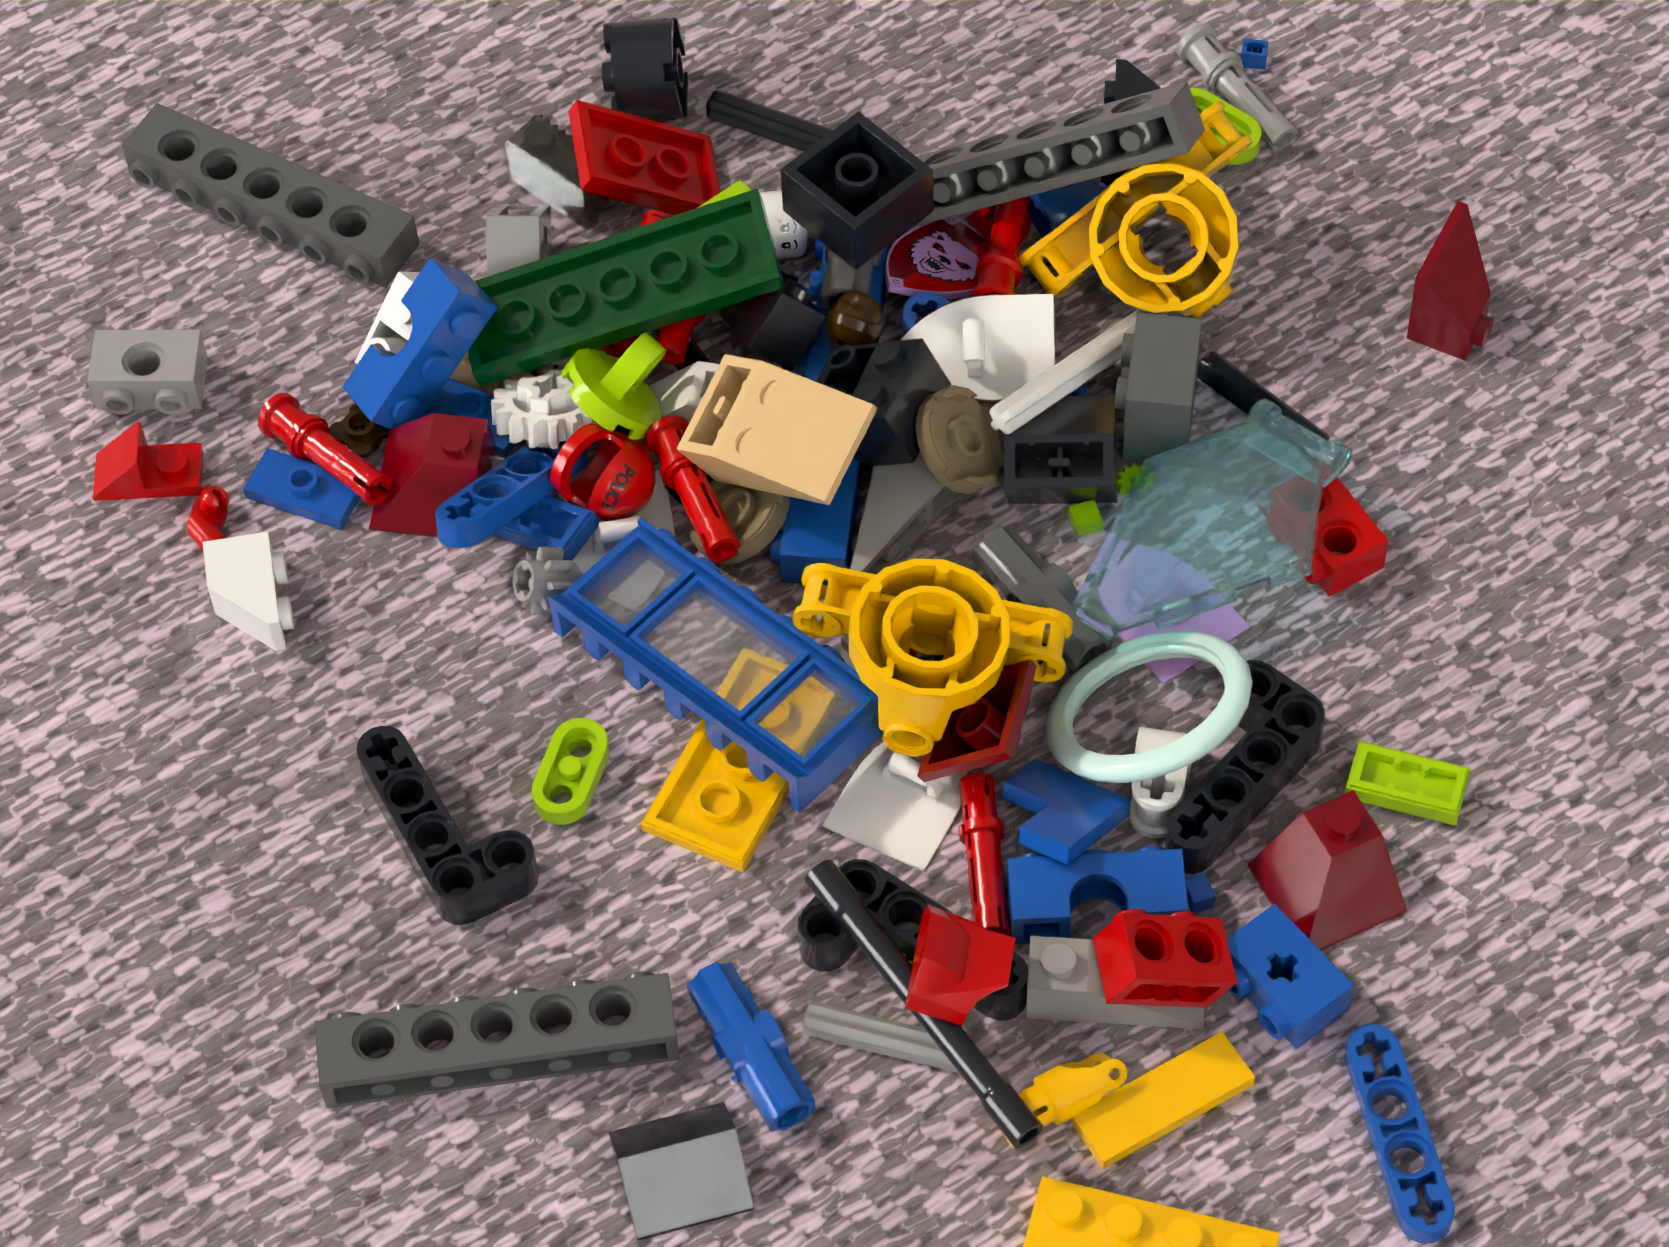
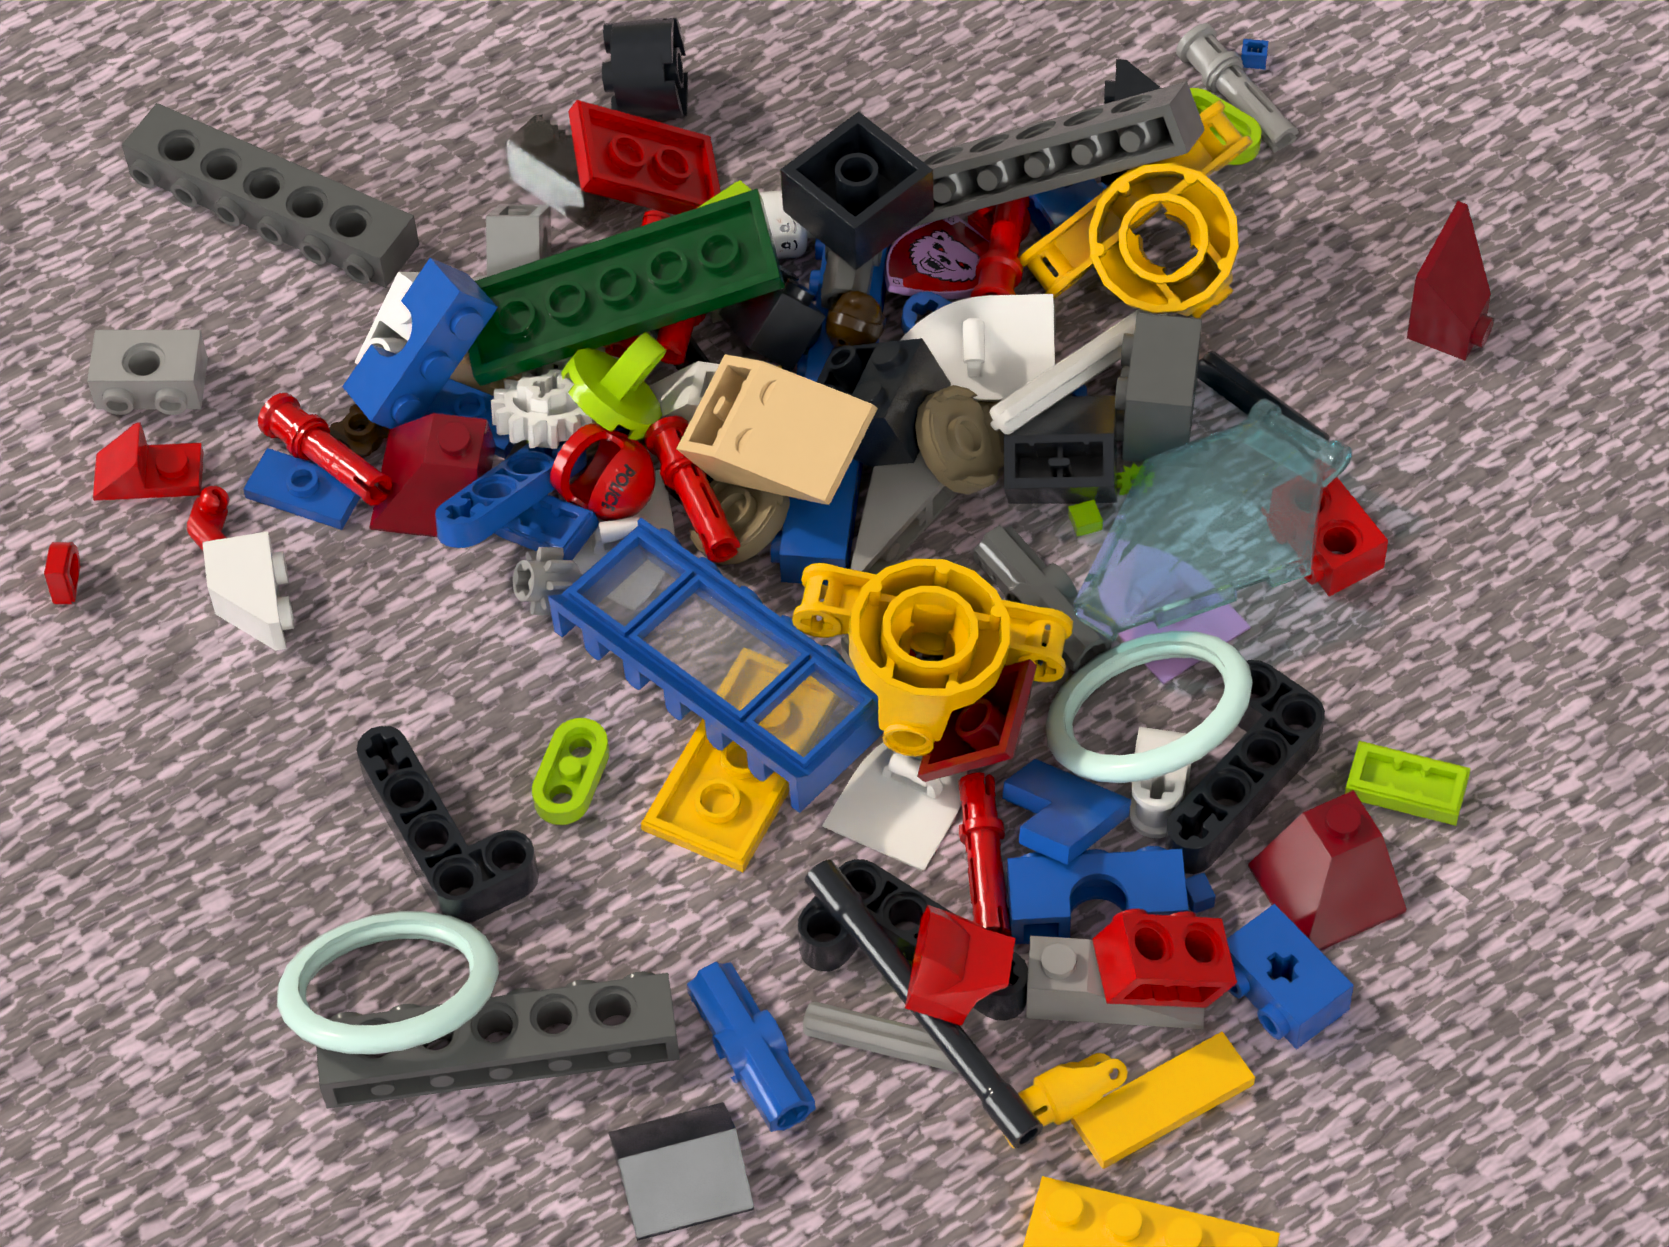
(62, 572): none -> red tile
(396, 1035): none -> light aqua wedge
(764, 121): black axle -> none
(1404, 1132): blue beam -> none

